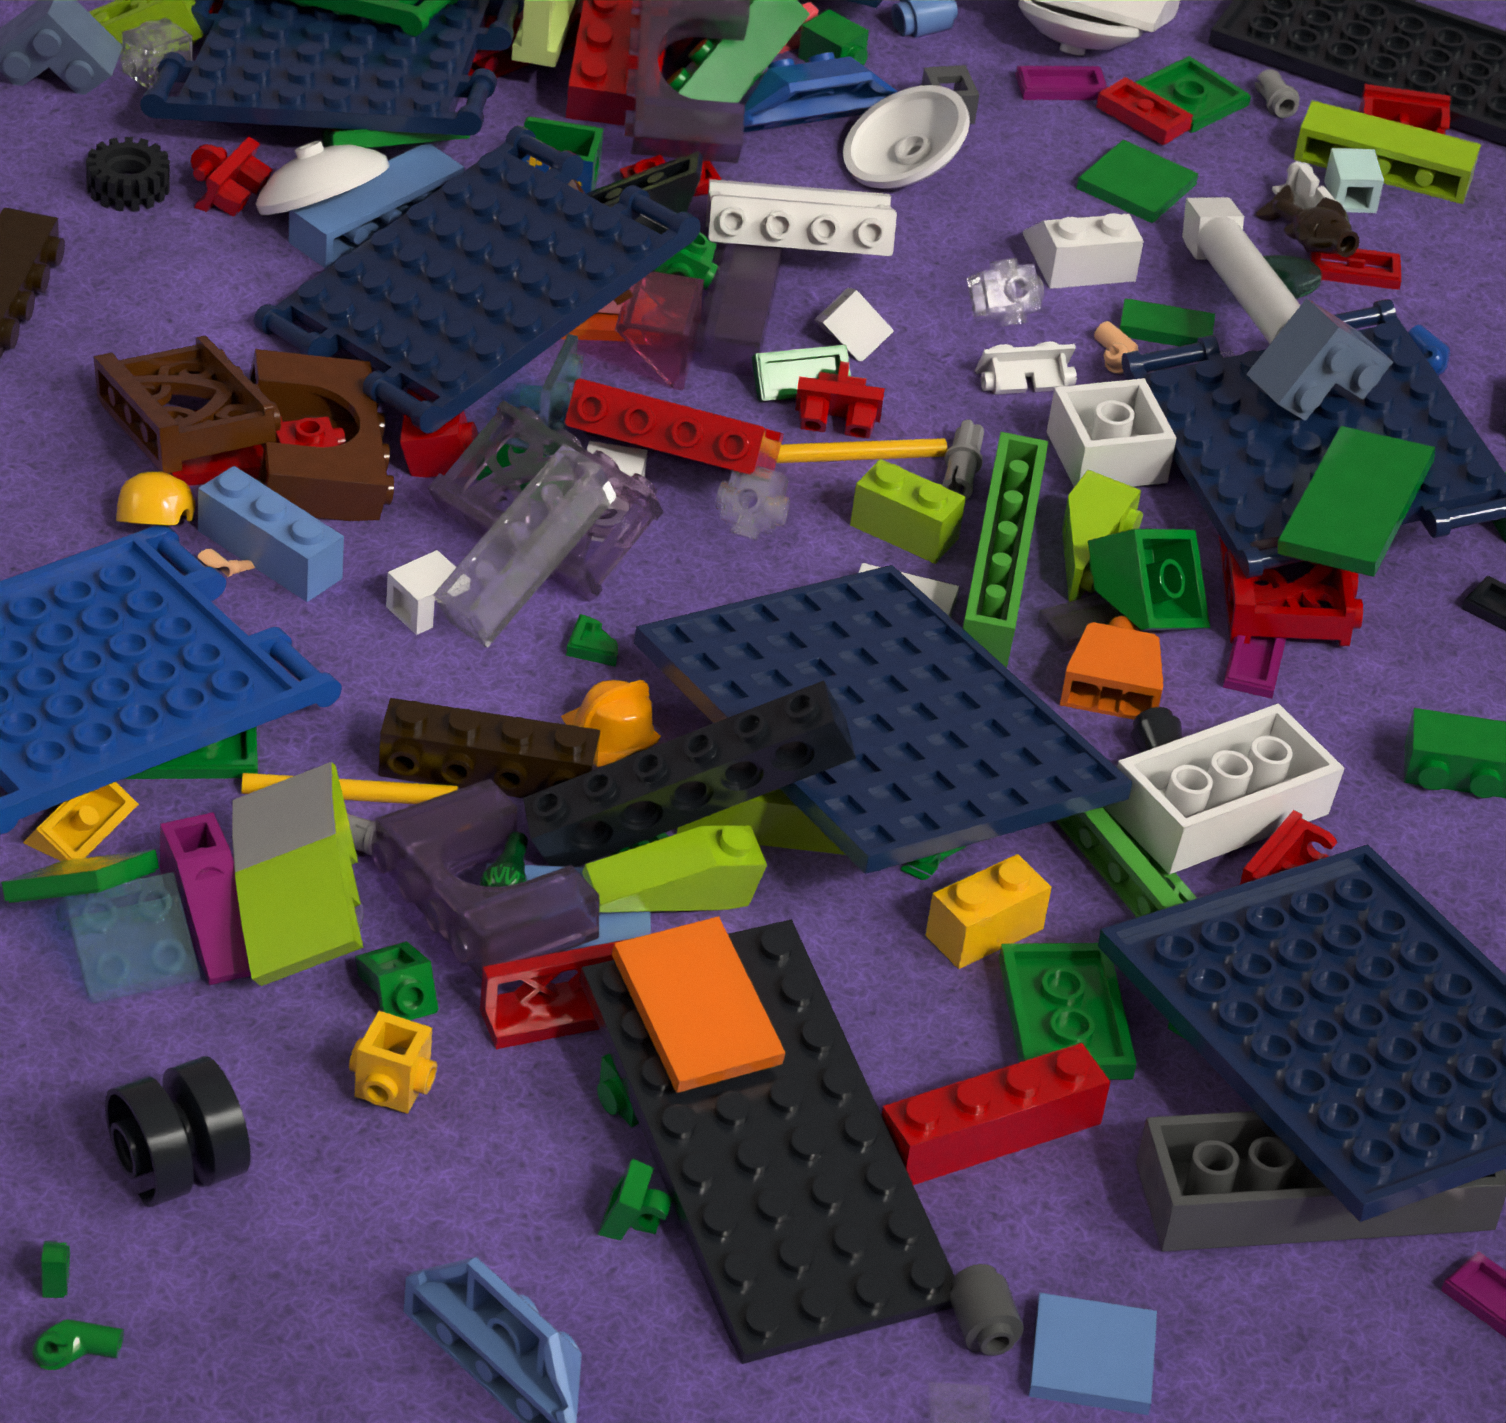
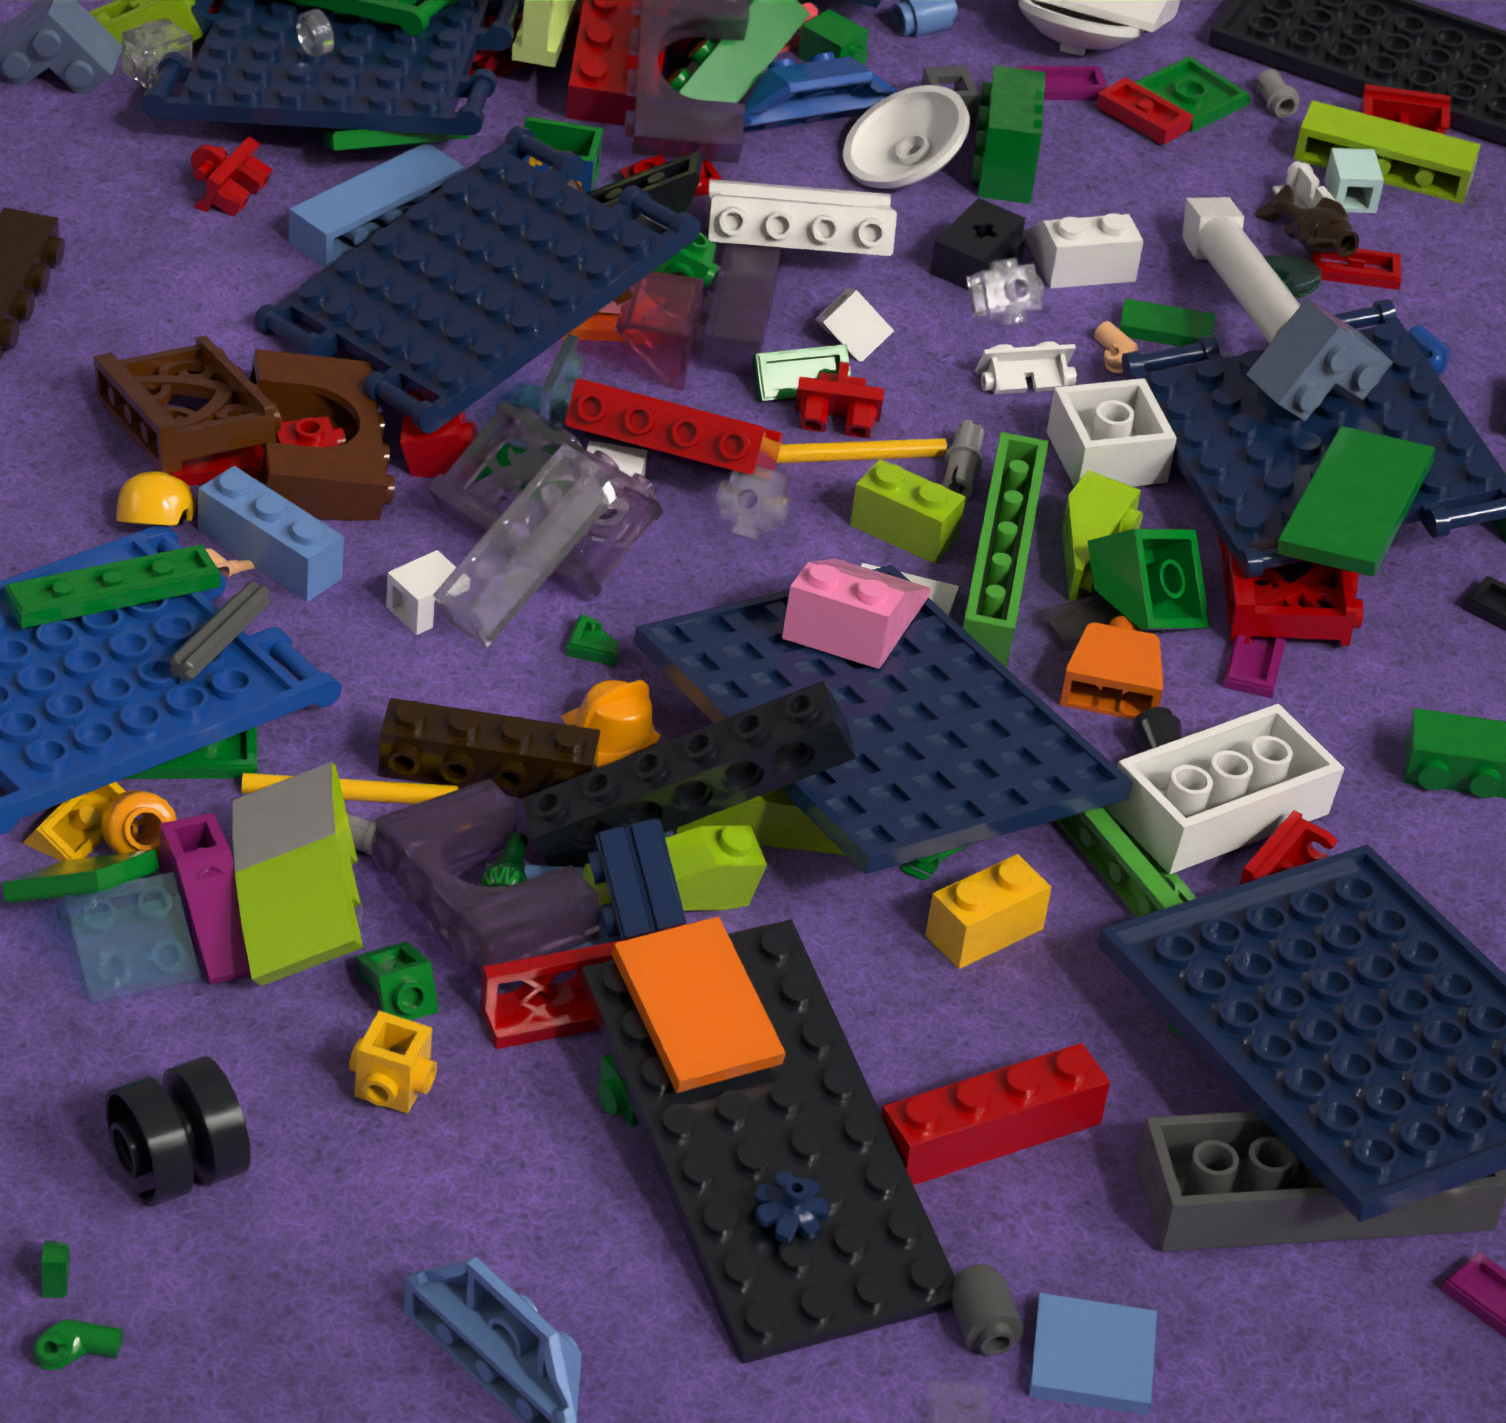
(112, 586): none -> green tile
(120, 816): none -> light orange head
(128, 174): black tyre -> none
(219, 631): none -> dark grey axle
(315, 33): none -> clear tile
(319, 175): white dish -> none
(634, 1204): green tile -> none
(637, 879): none -> dark blue brick
(792, 1206): none -> dark blue plant
(850, 610): none -> bright pink slope
(975, 239): none -> black brick
(1009, 134): none -> green wedge
(1064, 999): green plate -> none
(1137, 181): green tile -> none

